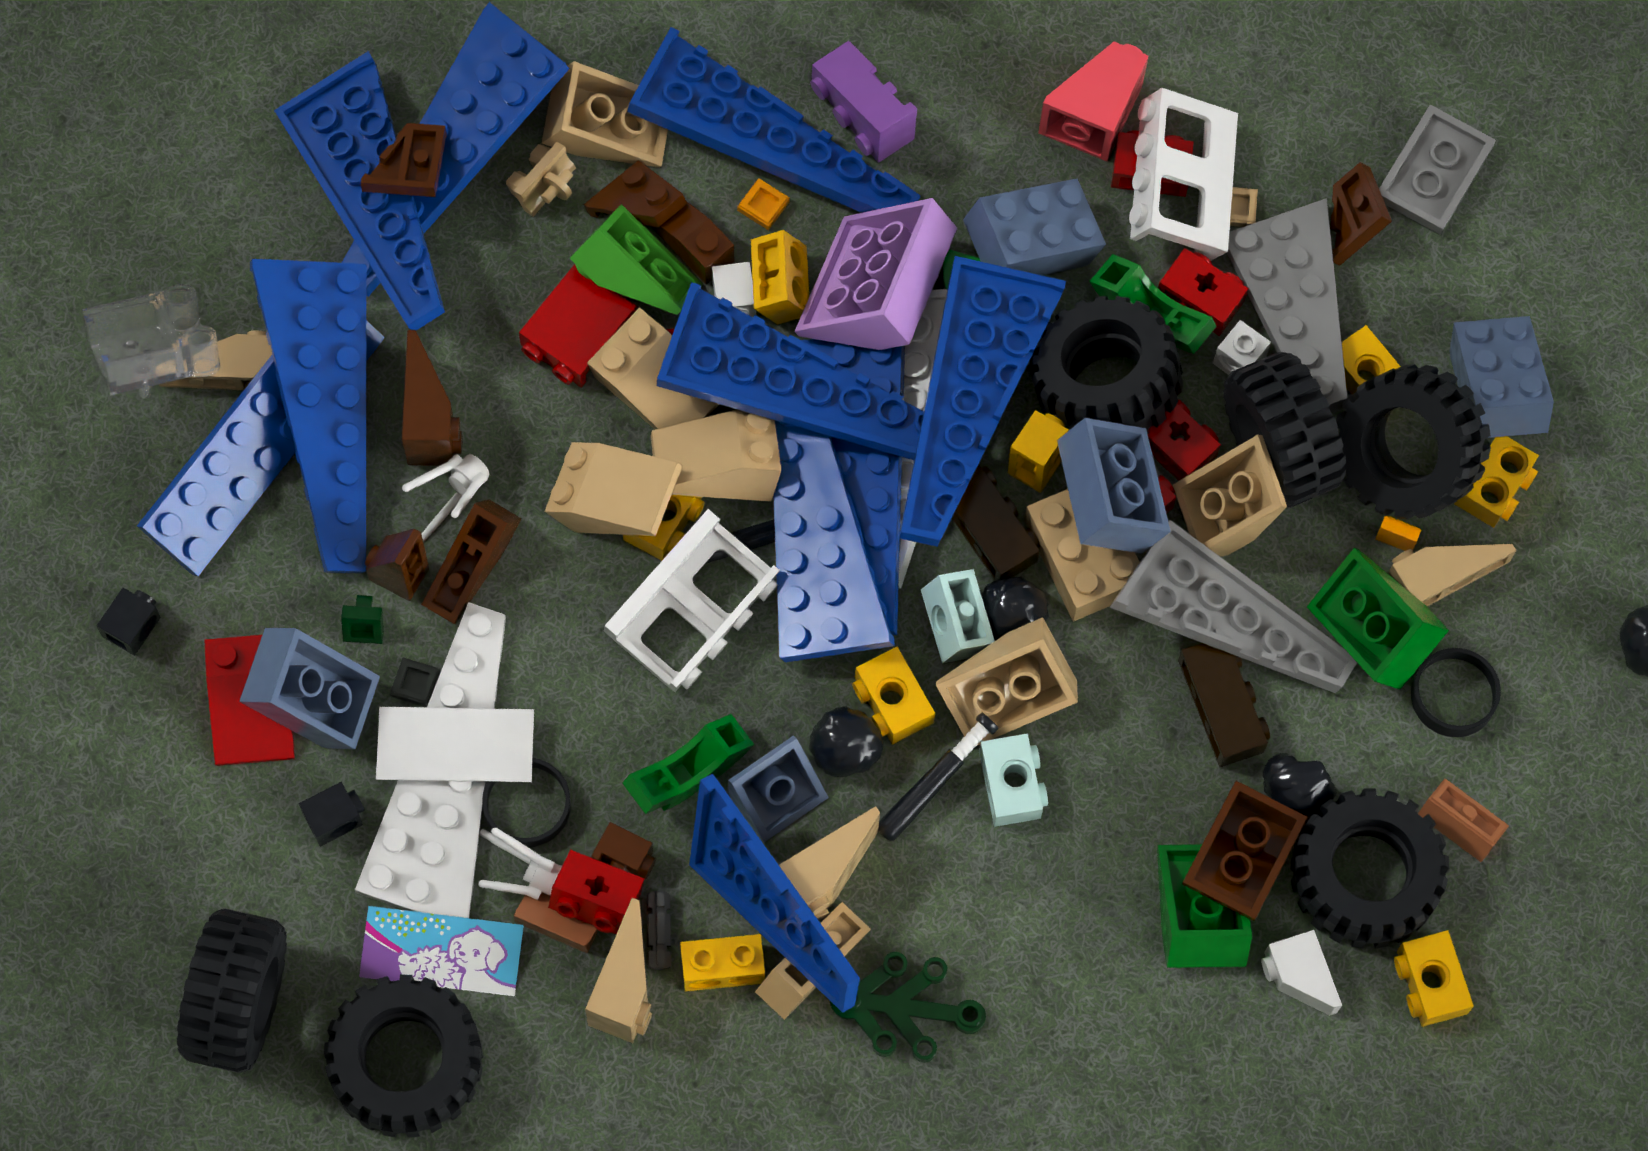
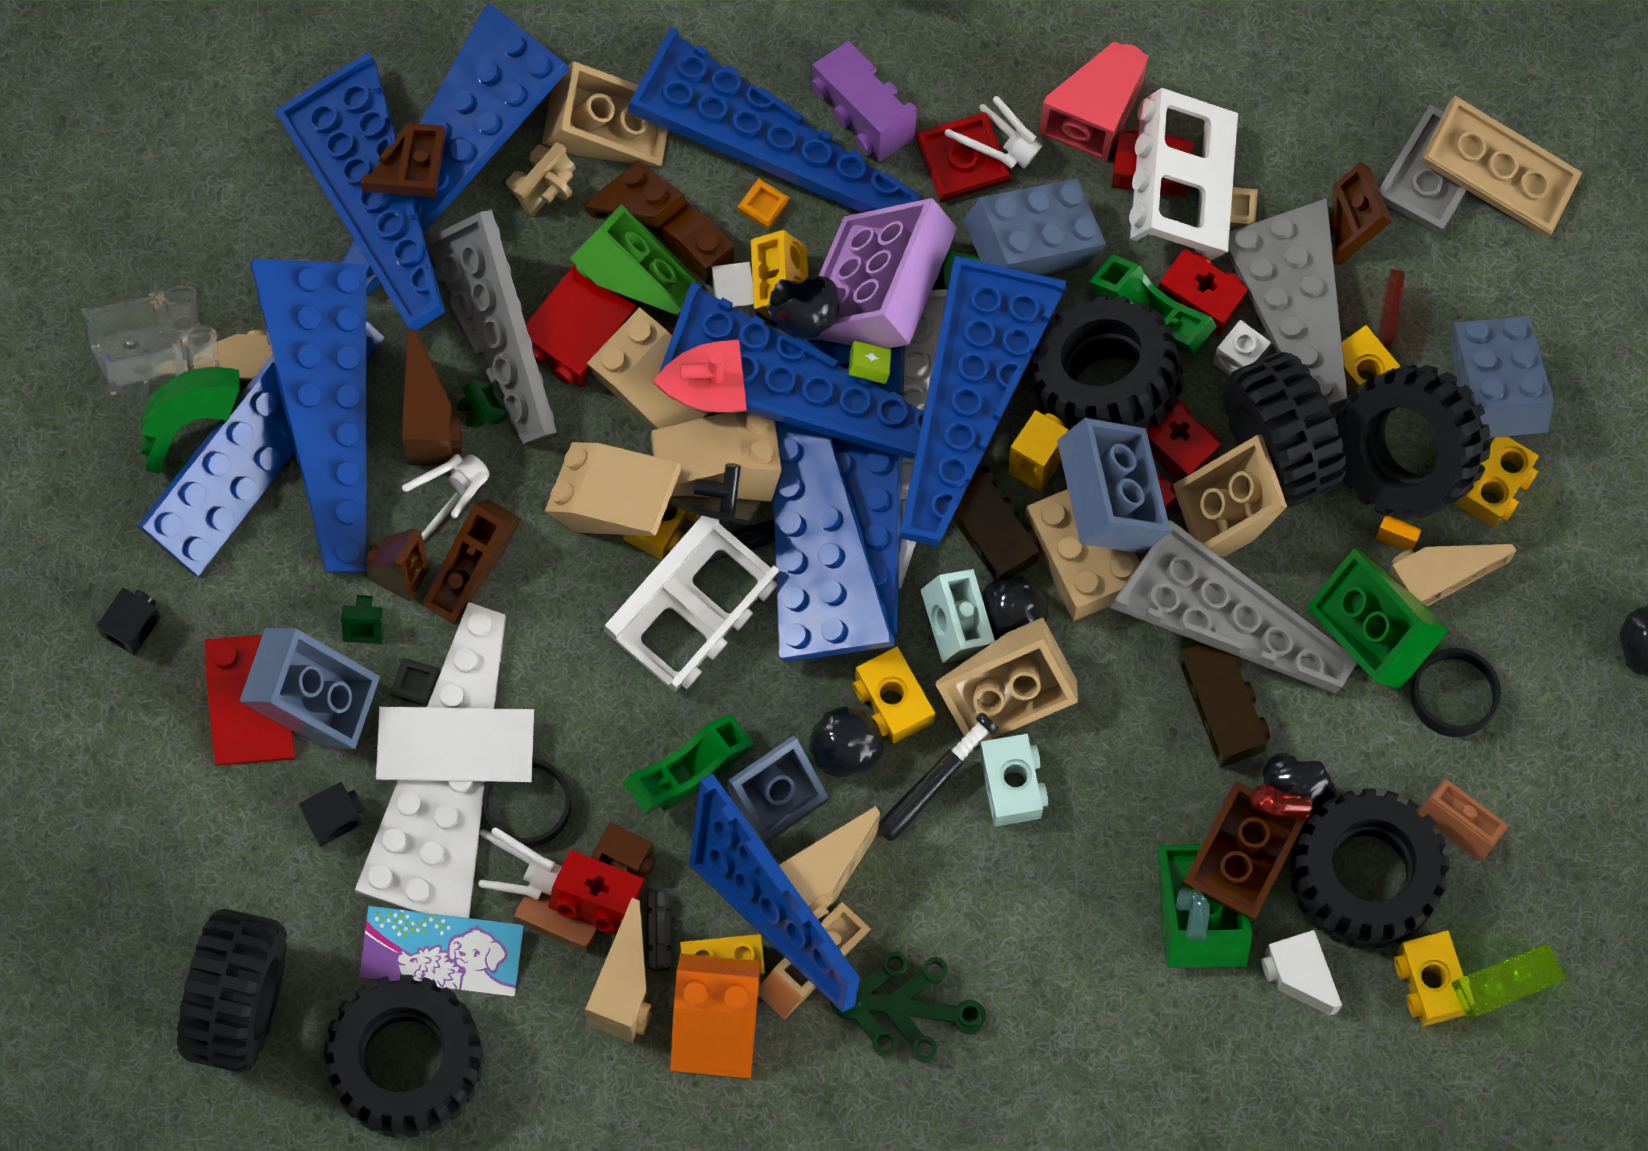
(185, 398): none -> green arch
(484, 402): none -> dark green tile
(490, 313): none -> light grey wing
(706, 378): none -> coral shield
(714, 1015): none -> orange slope
(725, 504): none -> black shield
(805, 306): none -> black hair
(869, 362): none -> lime tile
(956, 167): none -> red tile
(1020, 146): none -> white plant
(1198, 910): none -> clear light blue arm
(1279, 803): none -> clear red arm
(1390, 307): none -> clear red tile
(1500, 166): none -> tan tile
(1508, 981): none -> clear neon green tile

